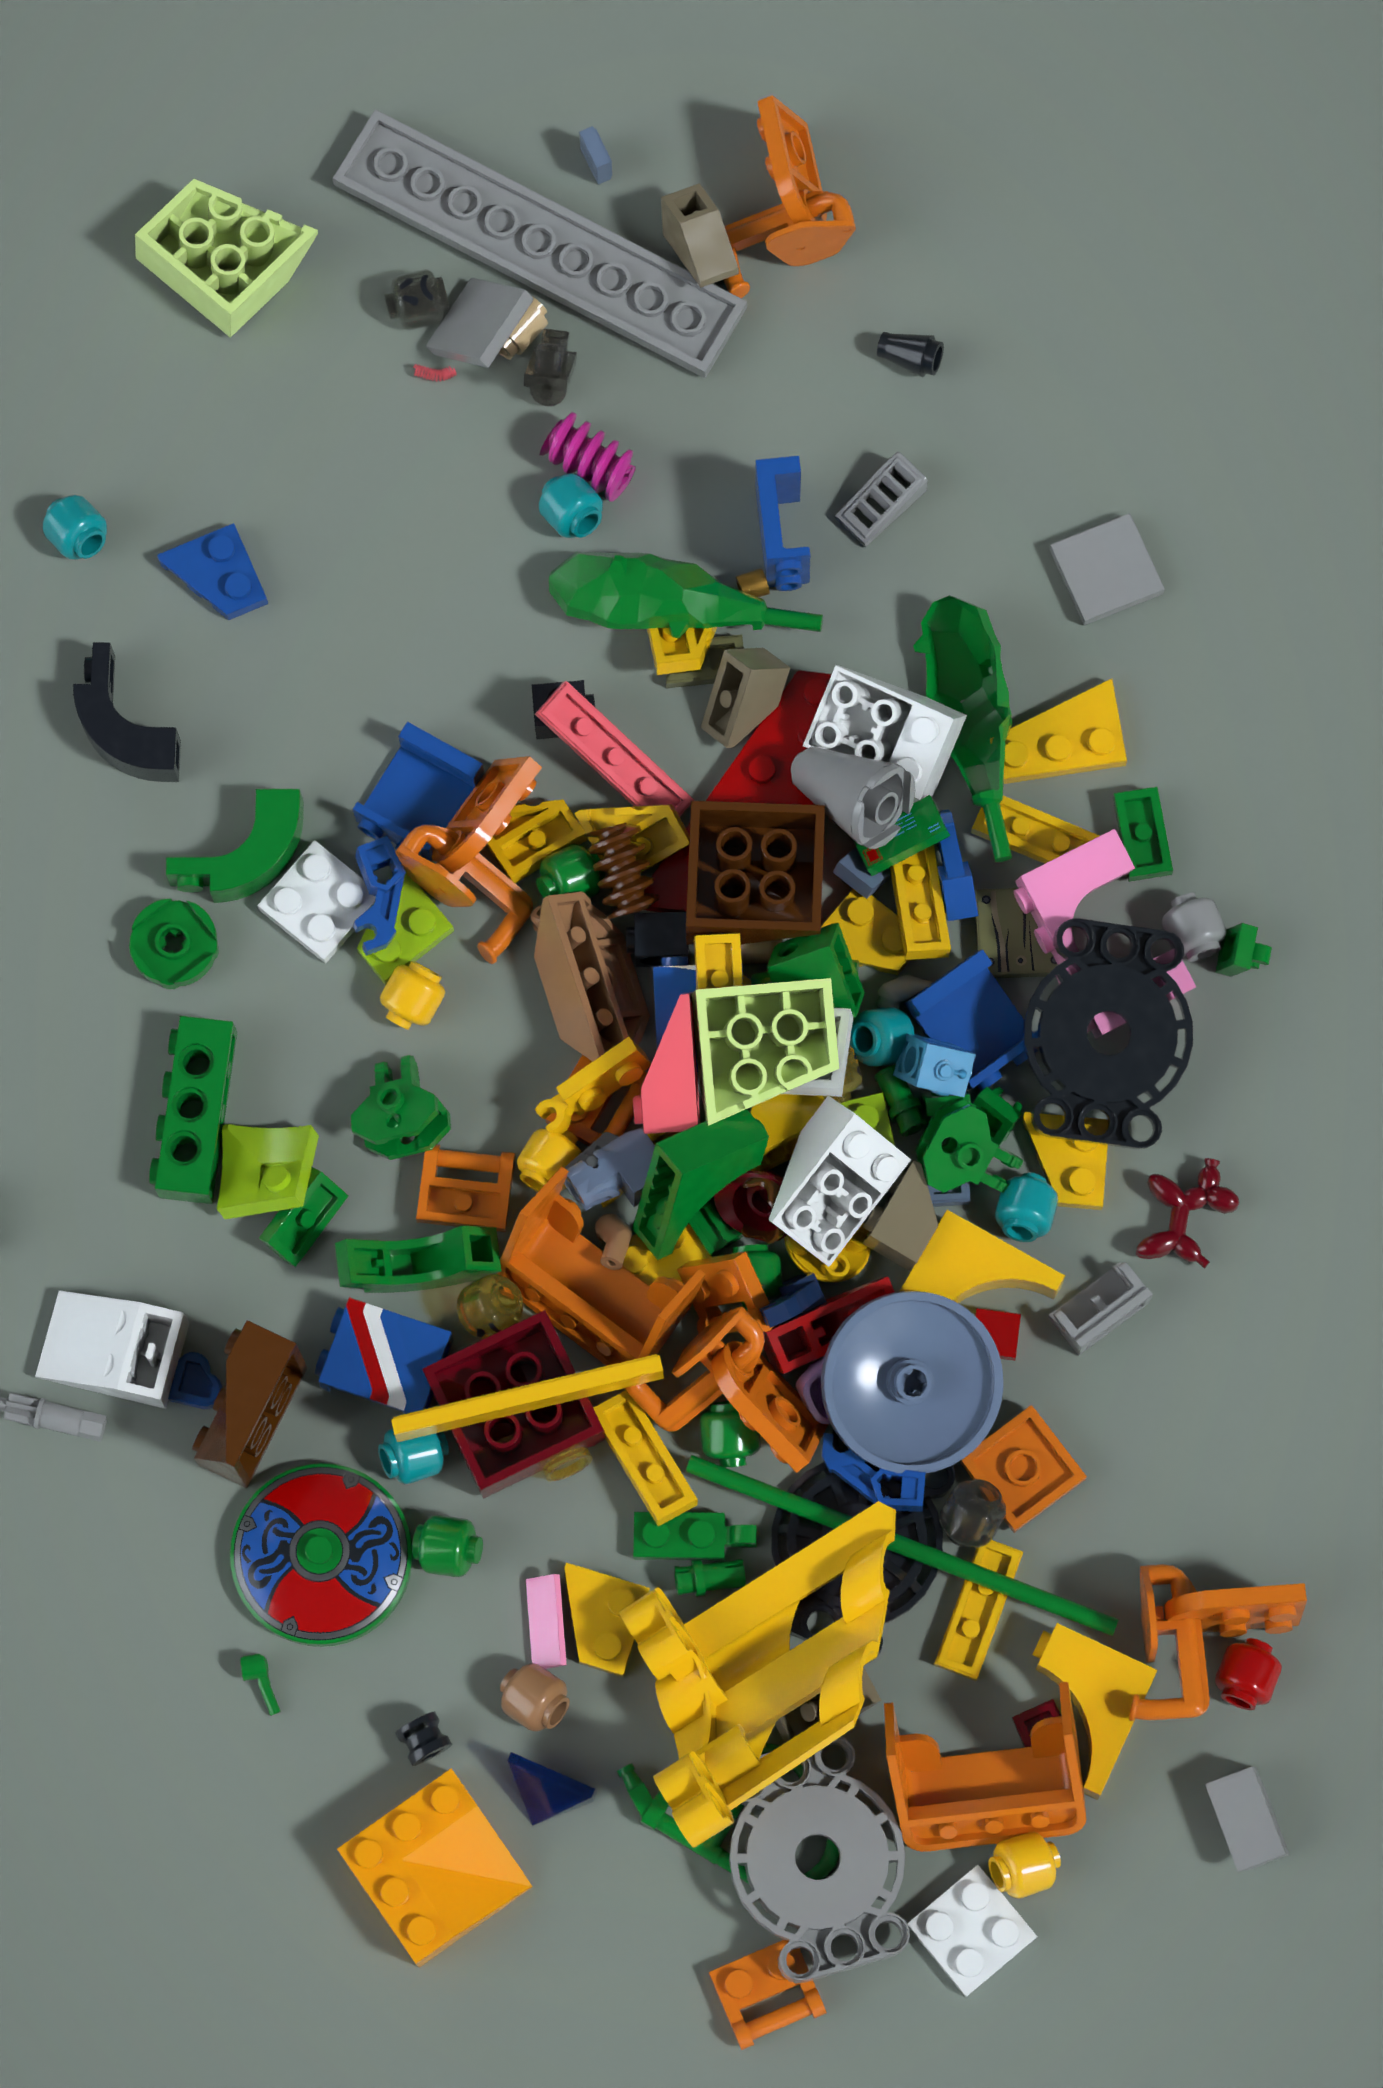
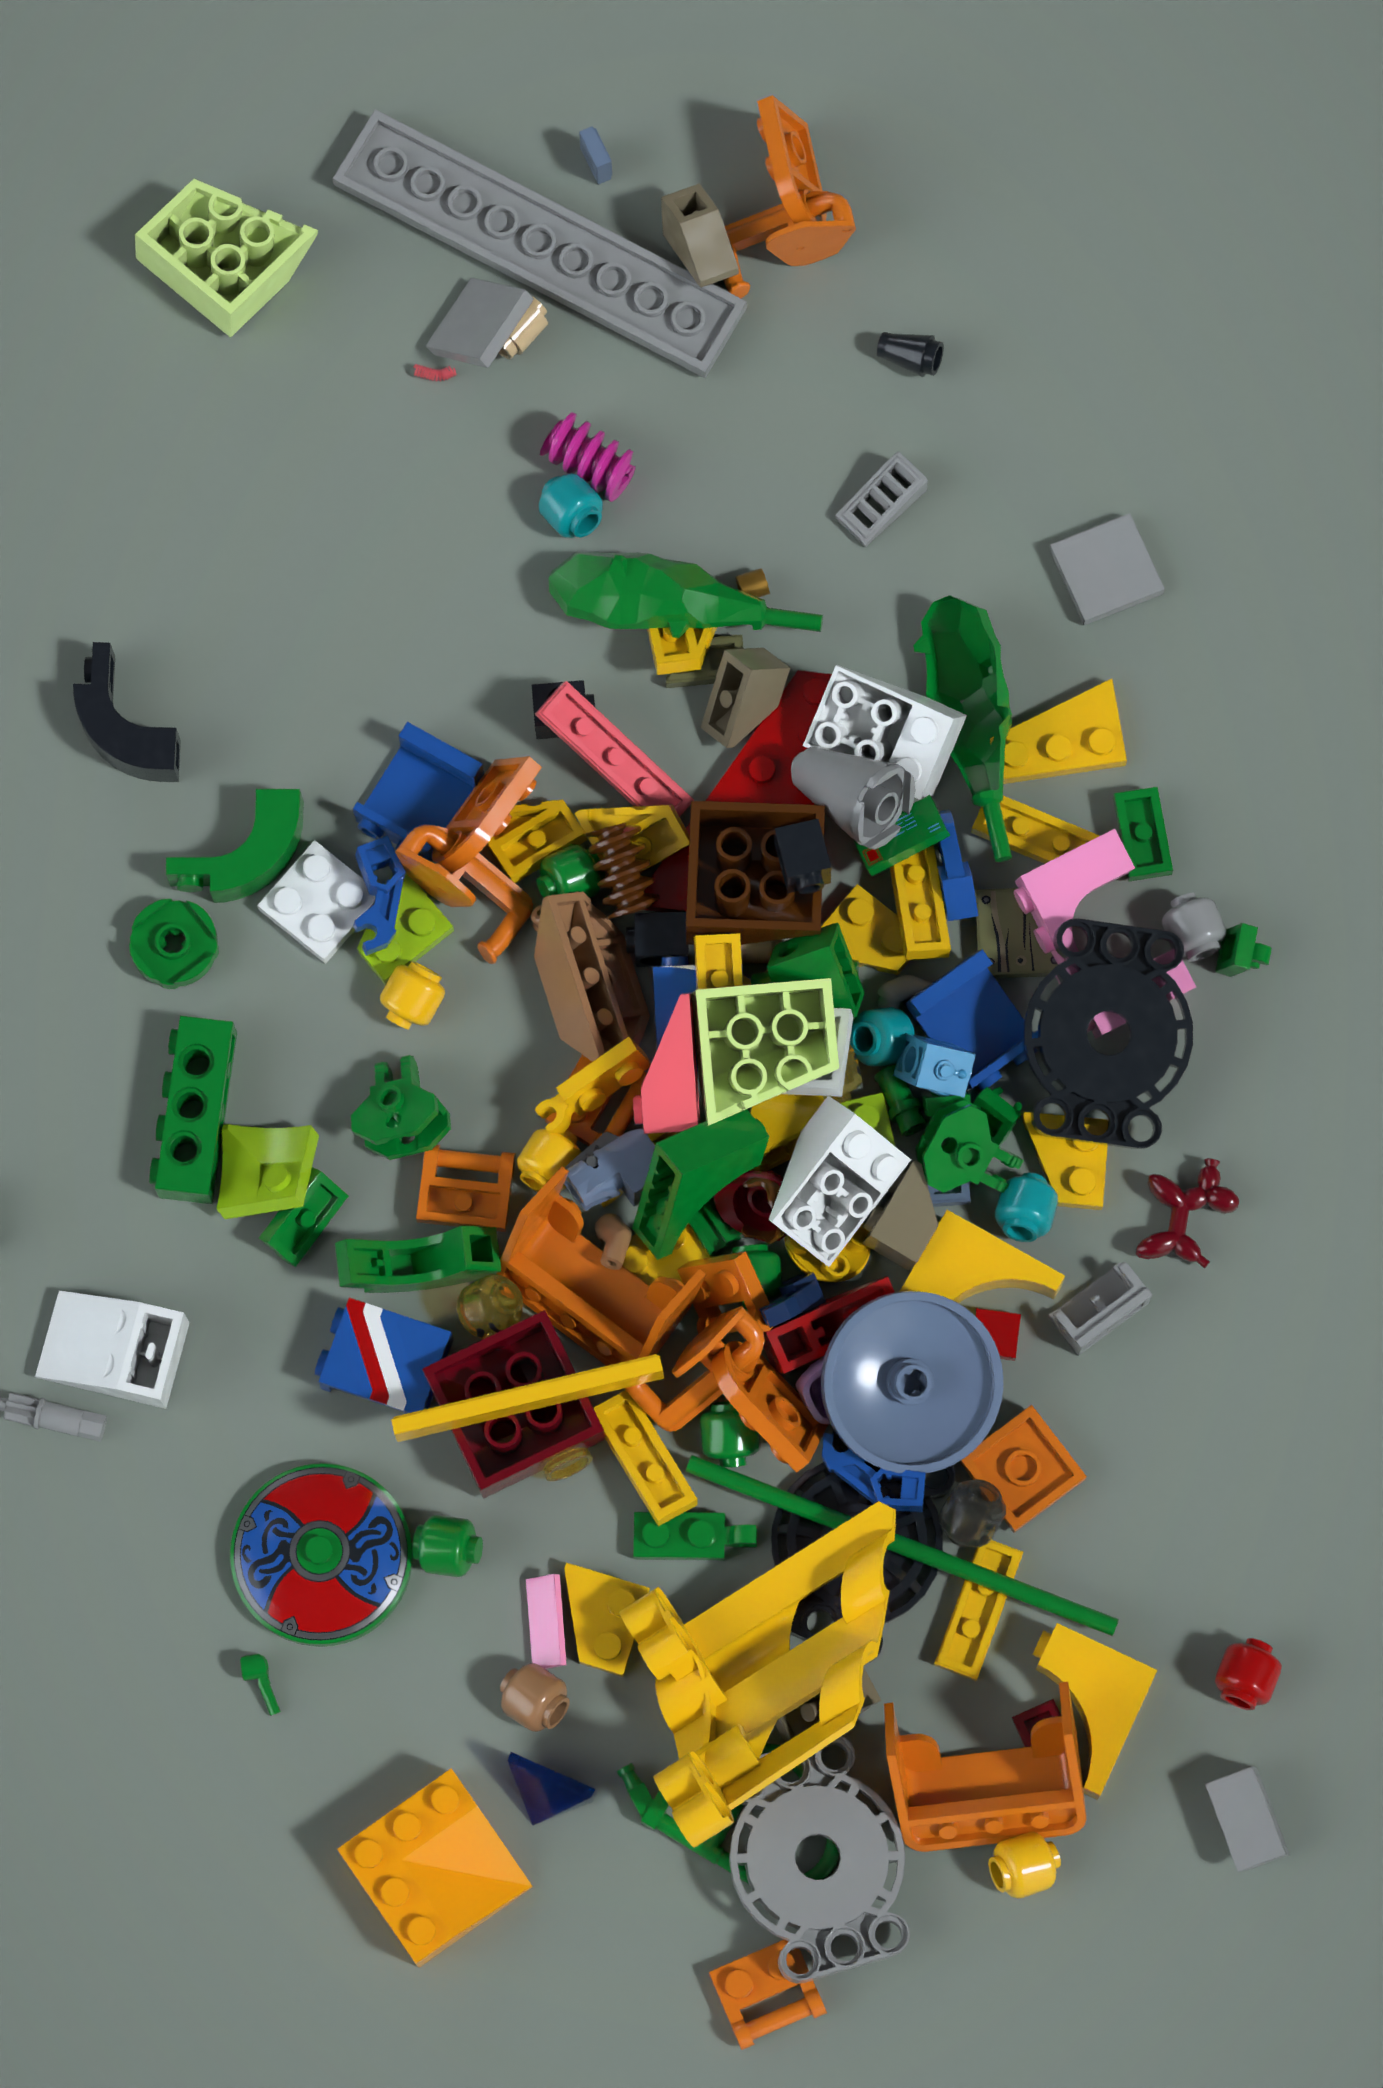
(75, 527): teal head -> none
(194, 1383): blue tile -> none
(218, 571): blue wing -> none
(259, 1386): reddish brown slope -> none
(413, 1458): teal head -> none
(417, 299): clear smoke head -> none
(426, 1742): black wheel -> none
(550, 368): clear smoke hips -> none
(709, 1577): green pin -> none
(780, 483): blue panel -> none
(803, 857): none -> black brick
(854, 873): sand blue tile -> none
(971, 1930): white plate -> none
(1194, 1613): orange plate -> none

